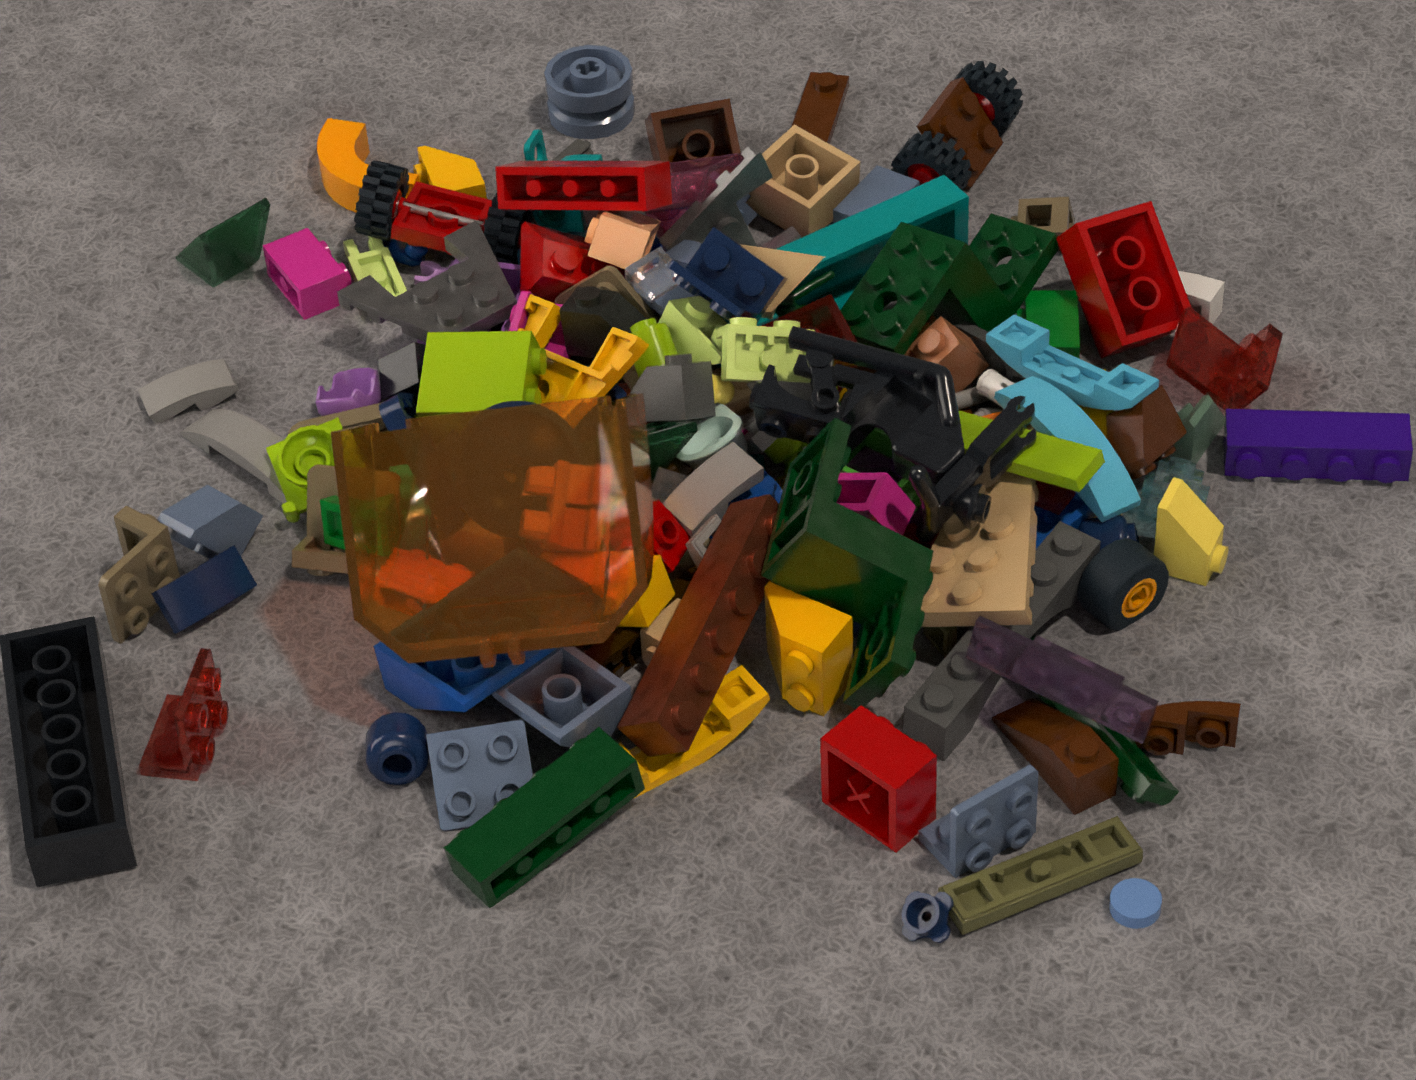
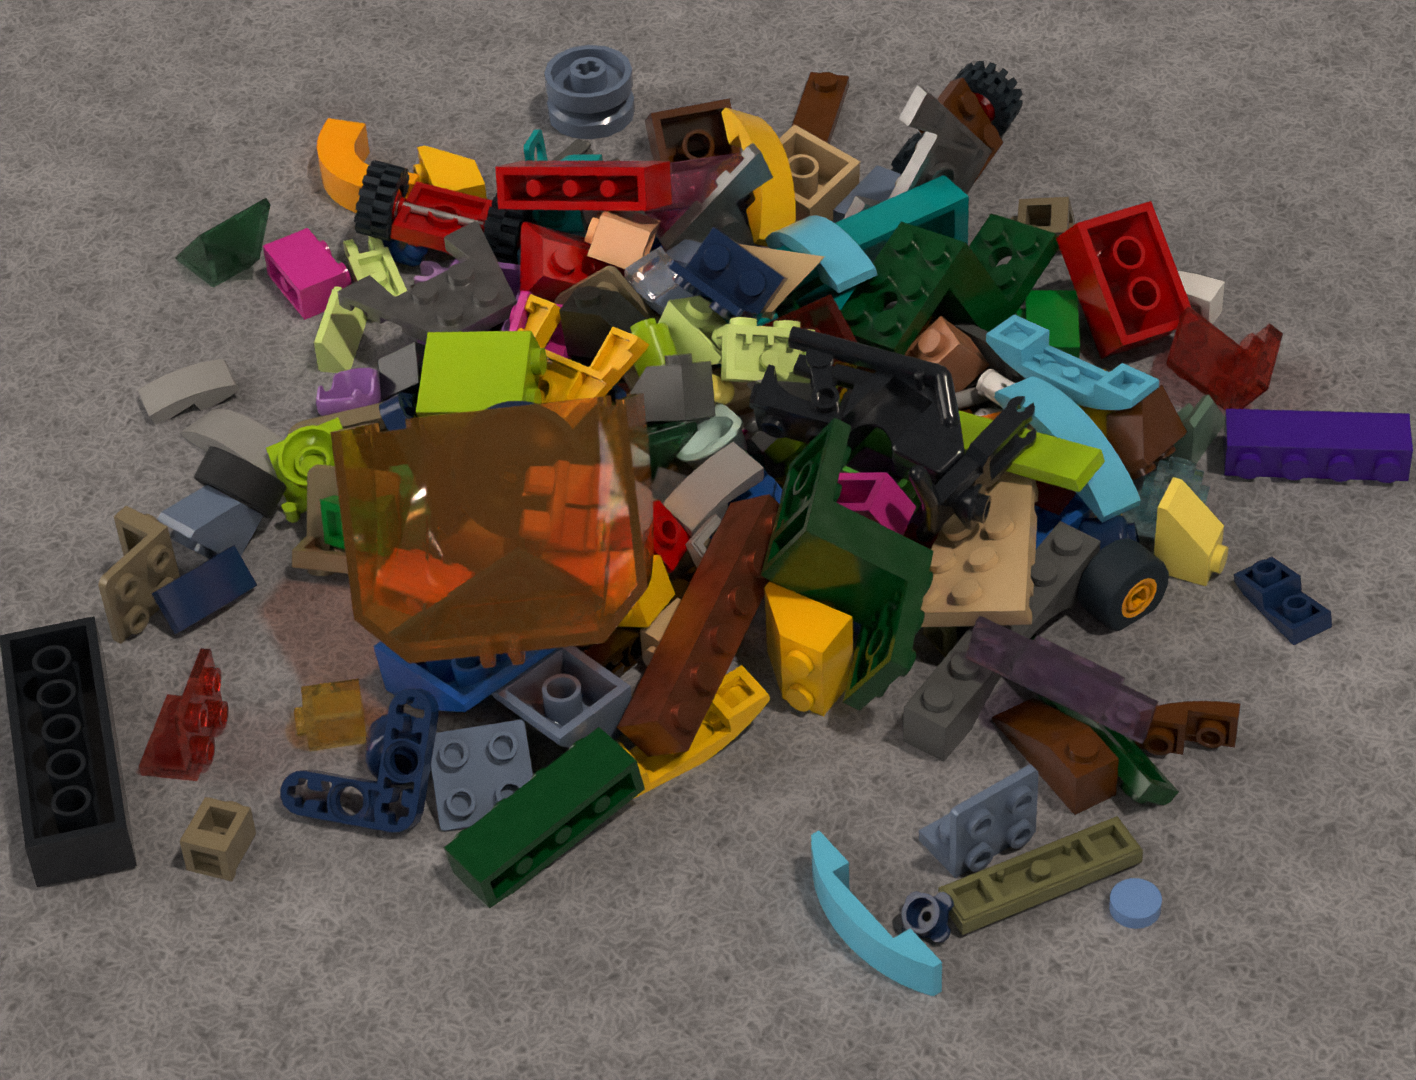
(217, 838): none -> dark tan brick
(240, 480): none -> black tyre
(331, 715): none -> clear yellow brick
(338, 336): none -> yellowish green slope
(379, 793): none -> dark blue beam
(774, 199): none -> yellow slope
(844, 260): none -> medium azure slope
(878, 778): red brick -> none
(899, 958): none -> medium azure slope
(944, 149): none -> flat silver wing
(1279, 597): none -> dark blue slope

